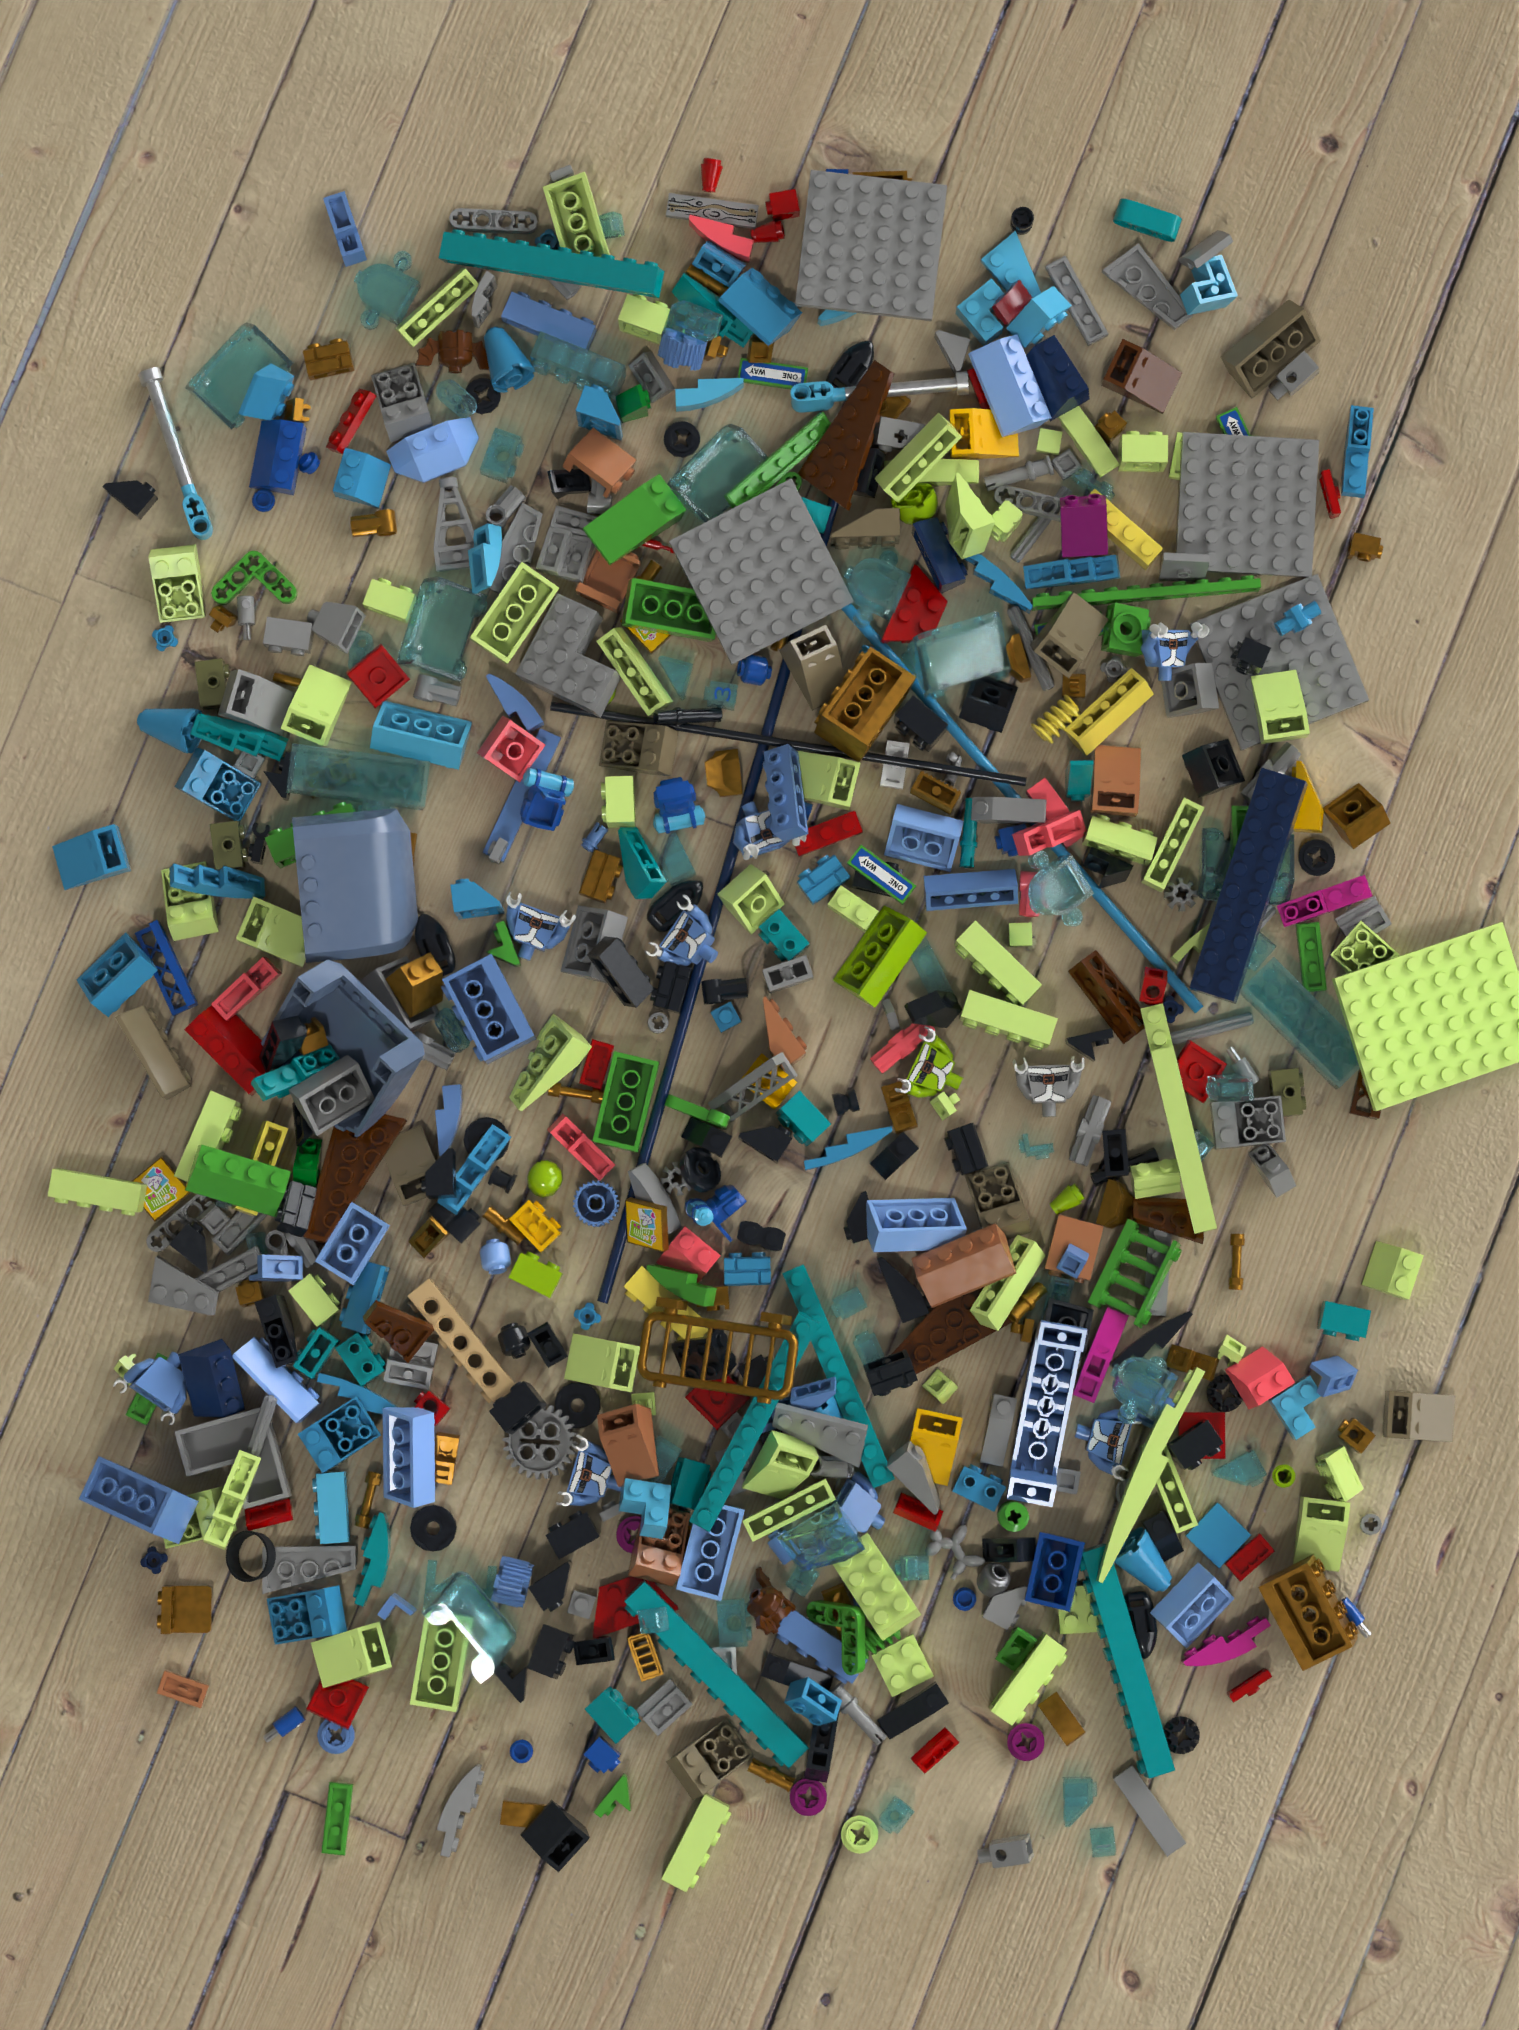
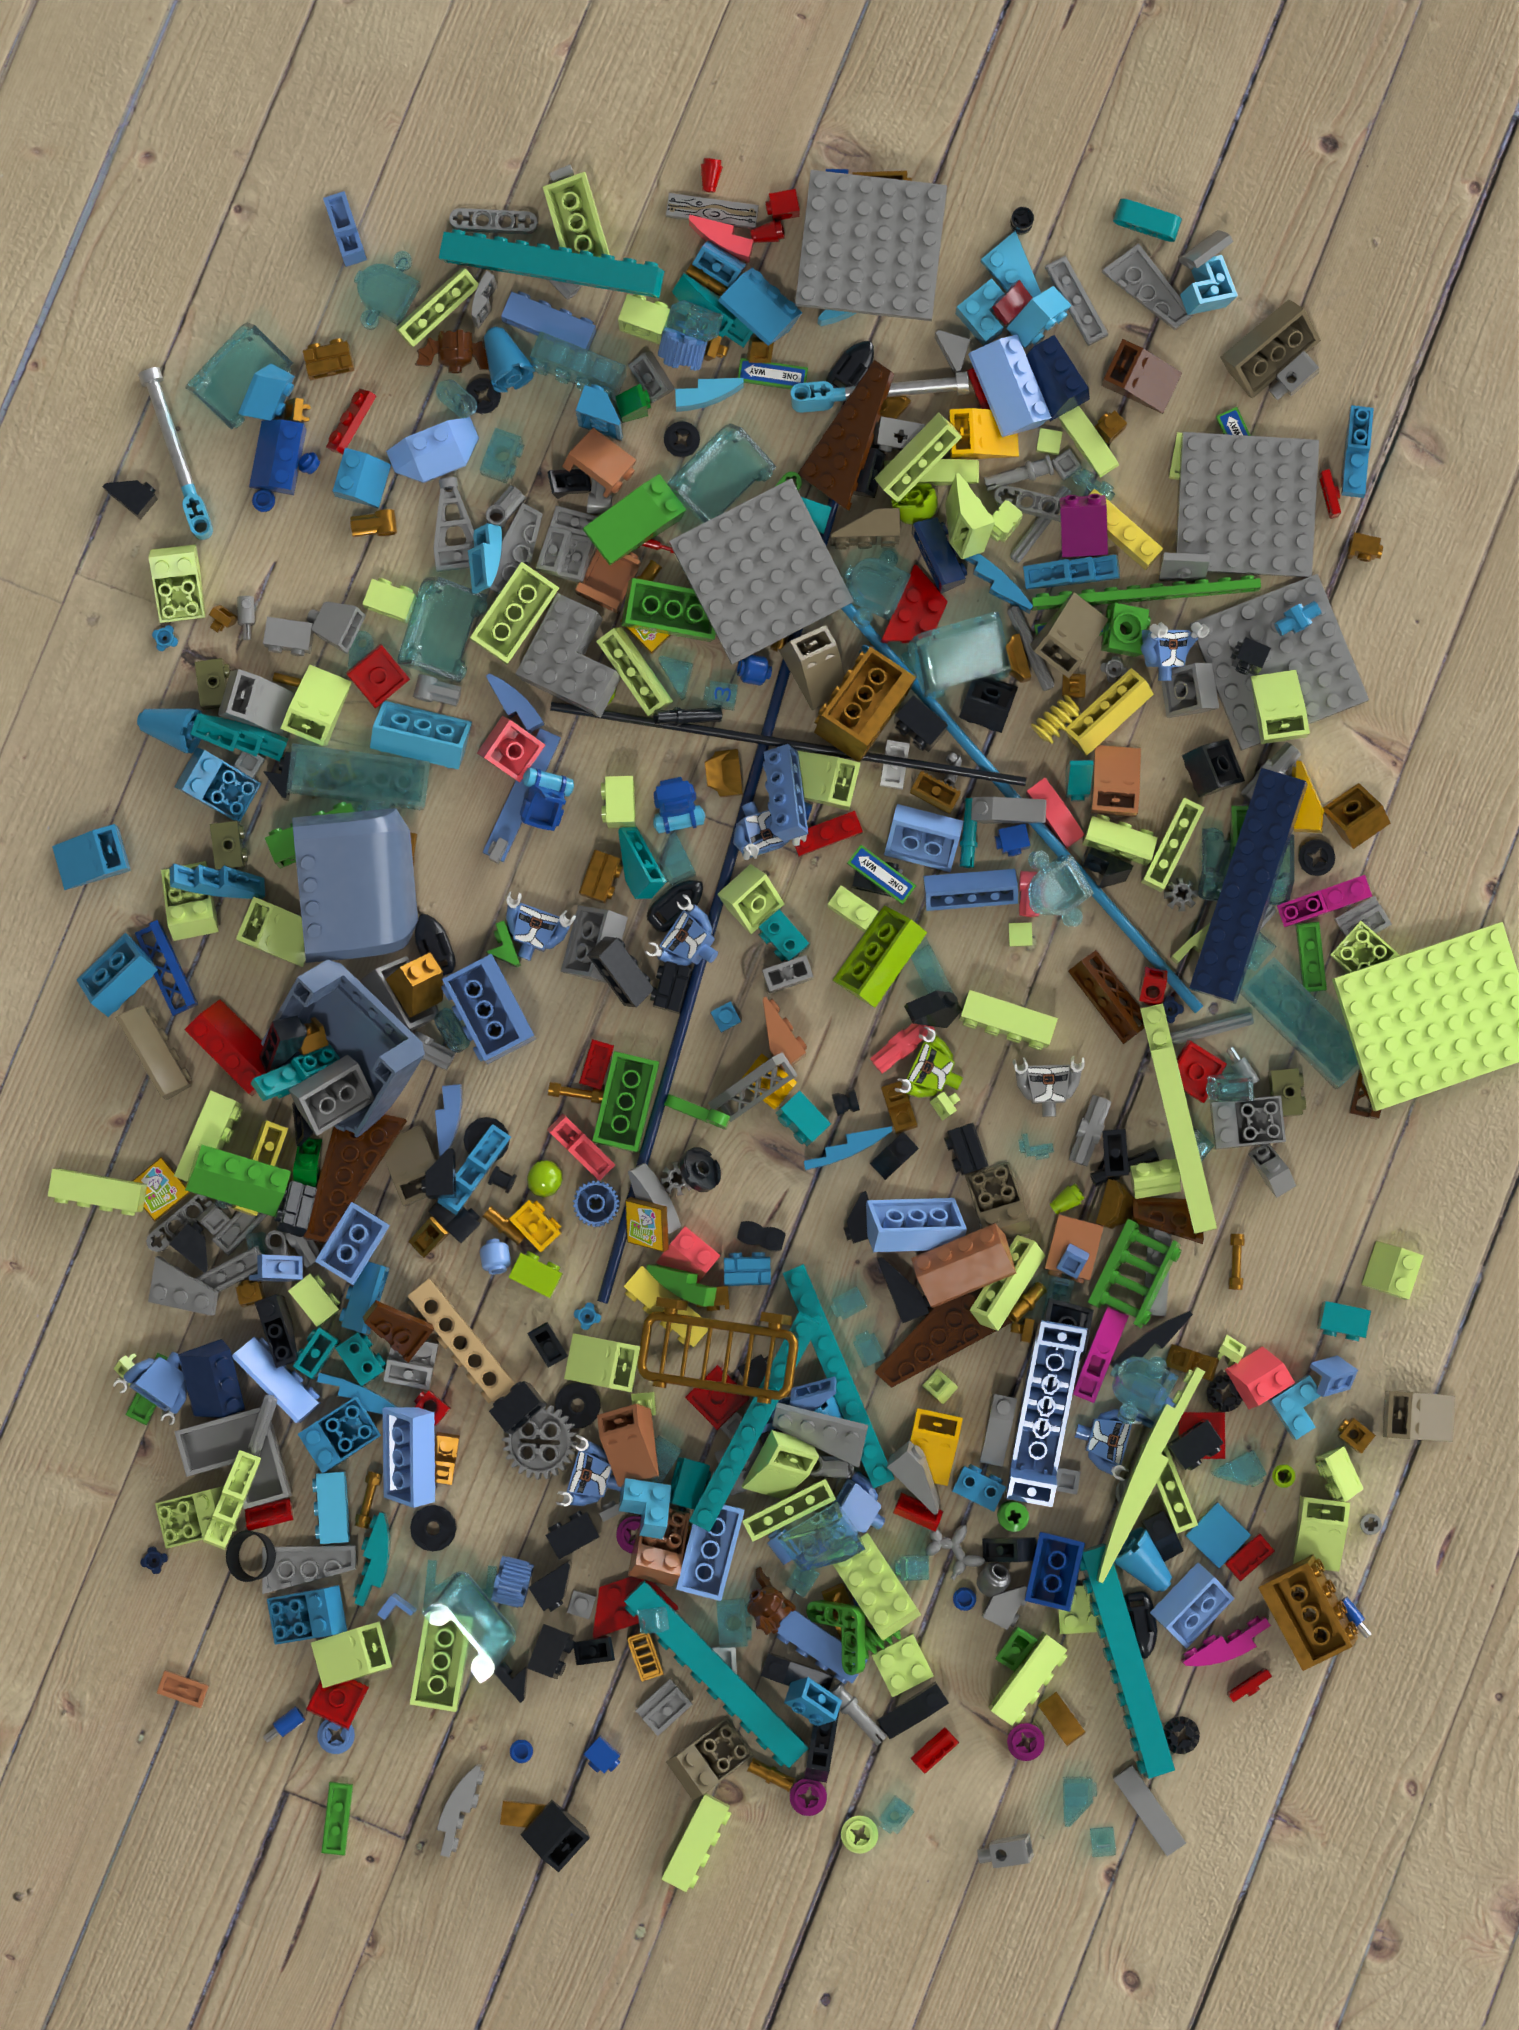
(138, 1500): medium blue brick -> none
(185, 1609): pearl gold bracket -> none
(246, 988): coral slope -> none
(257, 850): black plate -> none
(258, 573): bright green beam -> none
(402, 402): light grey slope -> none
(473, 901): dark azure slope -> none
(514, 1340): black head -> none
(548, 235): dark azure plate -> none
(555, 1056): yellowish green wedge -> none
(594, 837): medium blue pin -> none
(612, 225): clear light blue slope -> none
(613, 1714): teal brick -> none
(618, 1792): bright green slope -> none
(639, 748): dark tan slope -> none
(664, 1020): light grey bush -> none
(696, 1355): black bracket -> none
(706, 1137): black slope -> none
(717, 1208): blue piece -> none
(719, 990): black piece -> none
(768, 1141): black slope -> none
(779, 461): bright green tile -> none
(822, 879): dark azure brick -> none
(890, 1373): black brick -> none
(891, 1015): light grey tile -> none
(997, 964): yellowish green brick -> none
(1049, 834): coral slope -> none
(1084, 1042): black slope -> none
(1143, 452): yellowish green brick -> none

